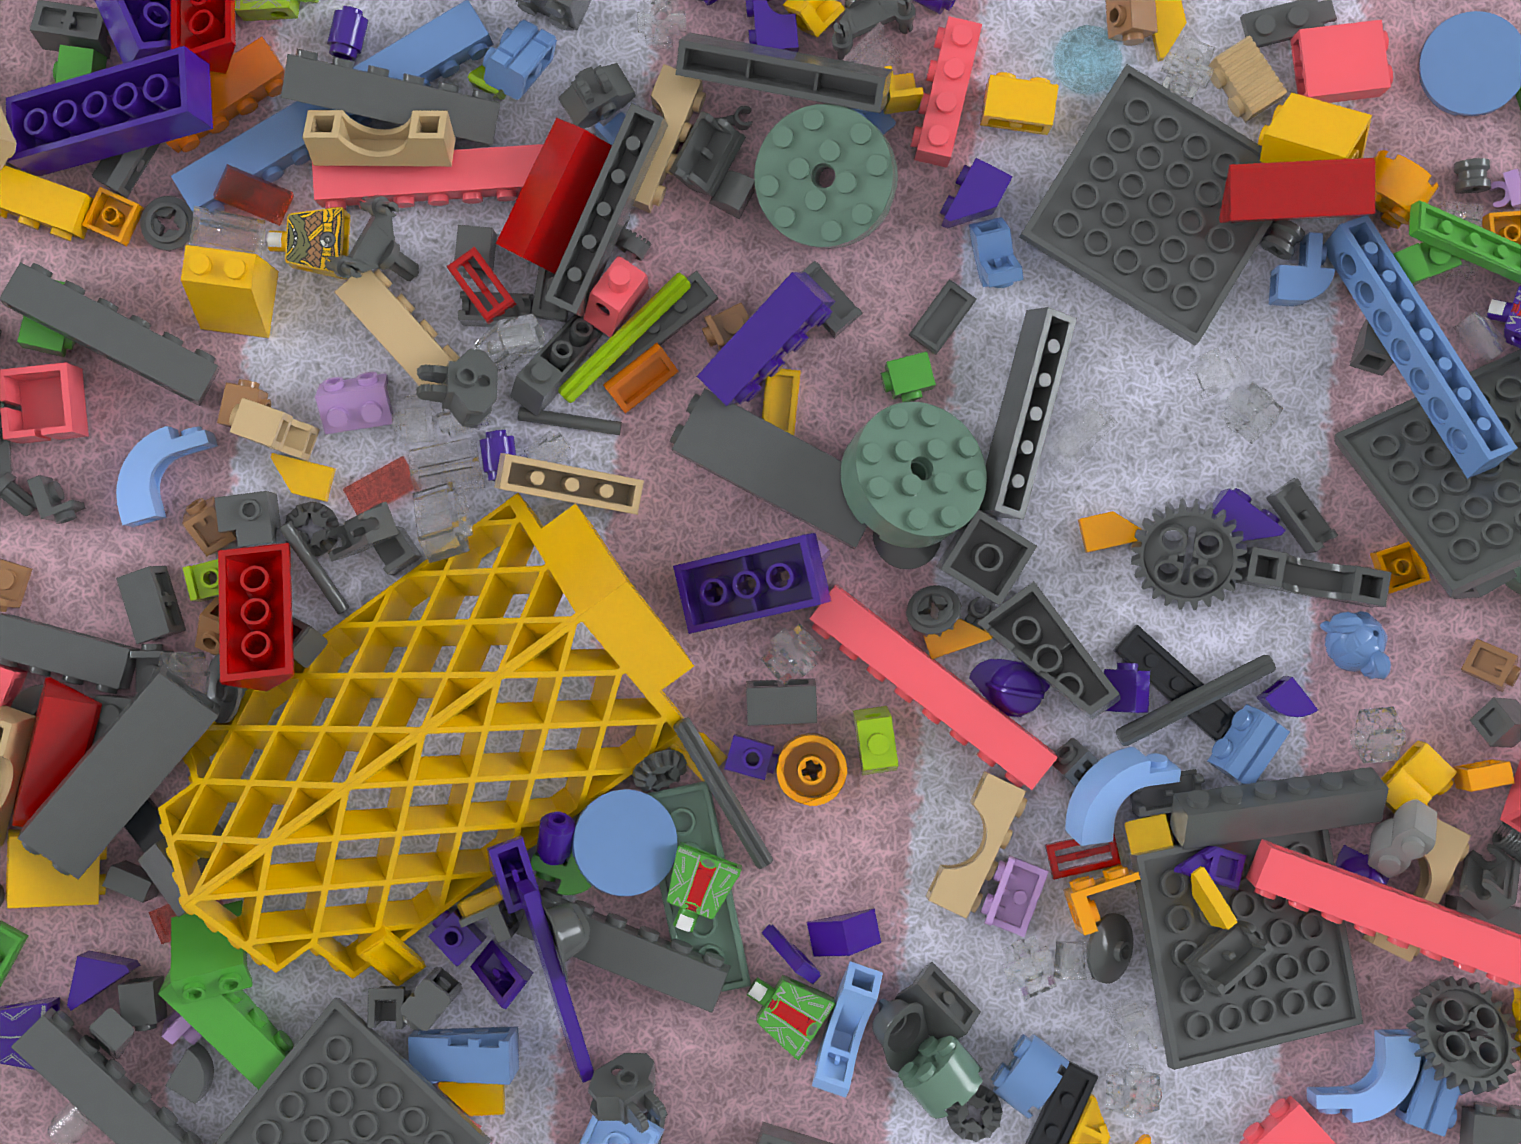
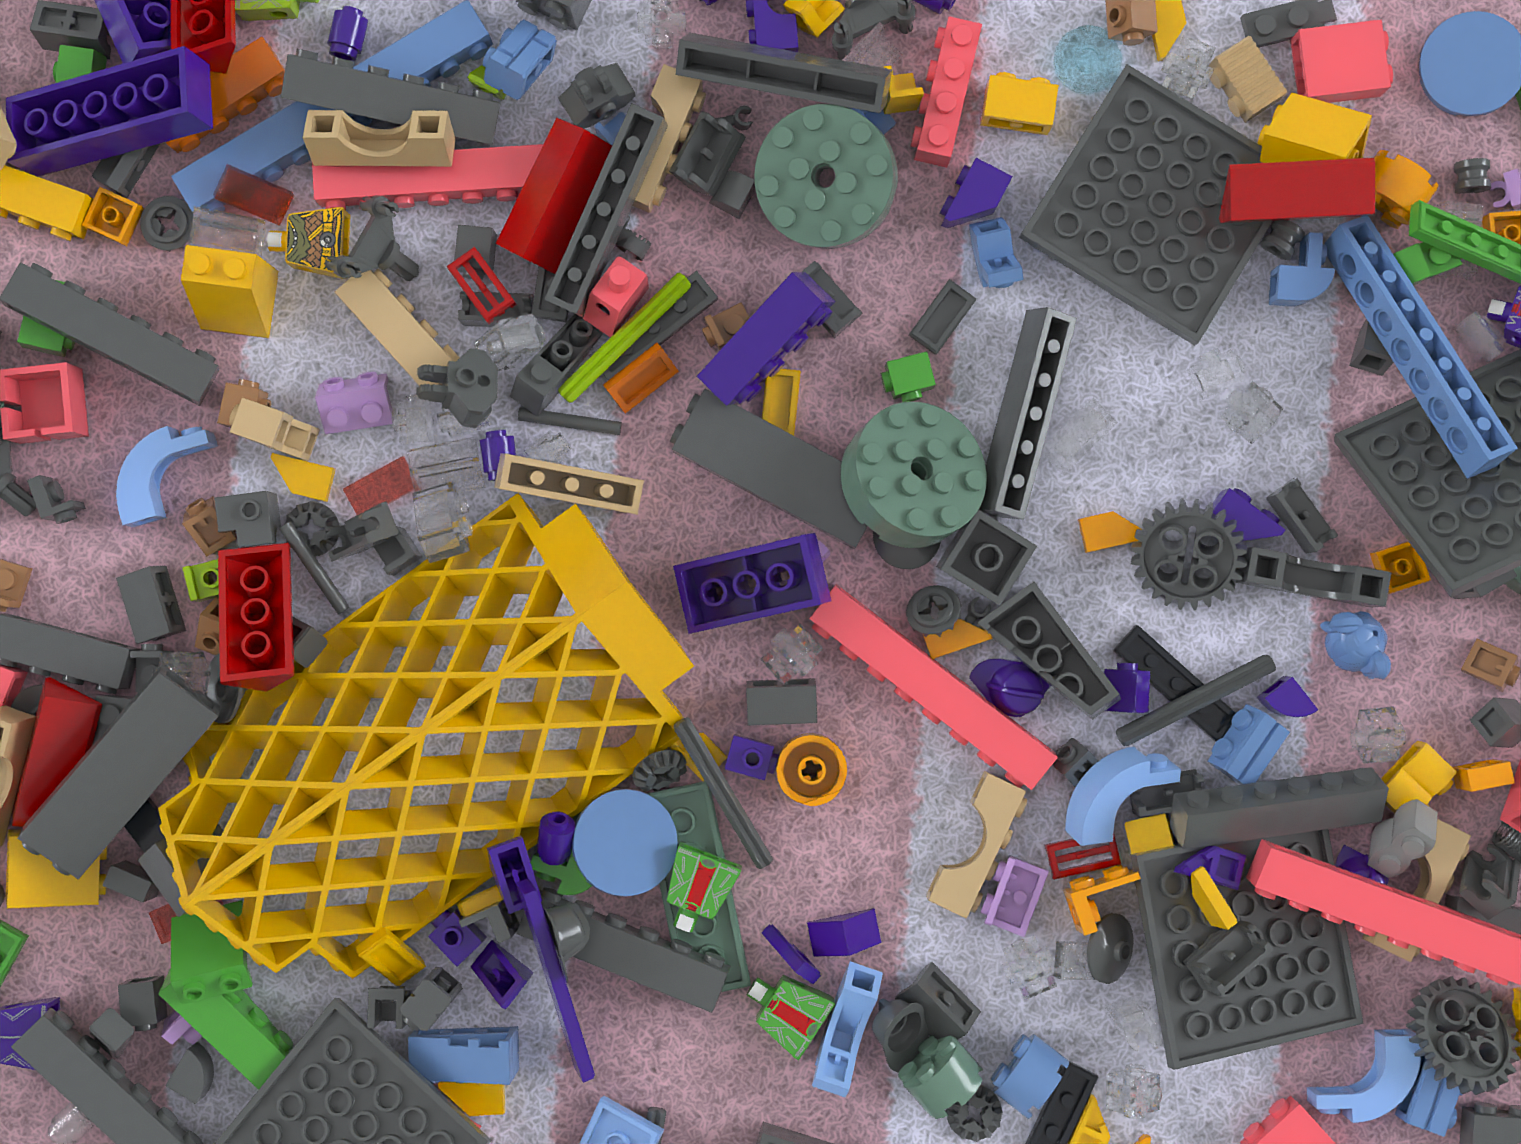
(96, 973): dark purple slope -> none
(628, 1093): dark grey hinge -> none
(875, 740): lime torso -> none

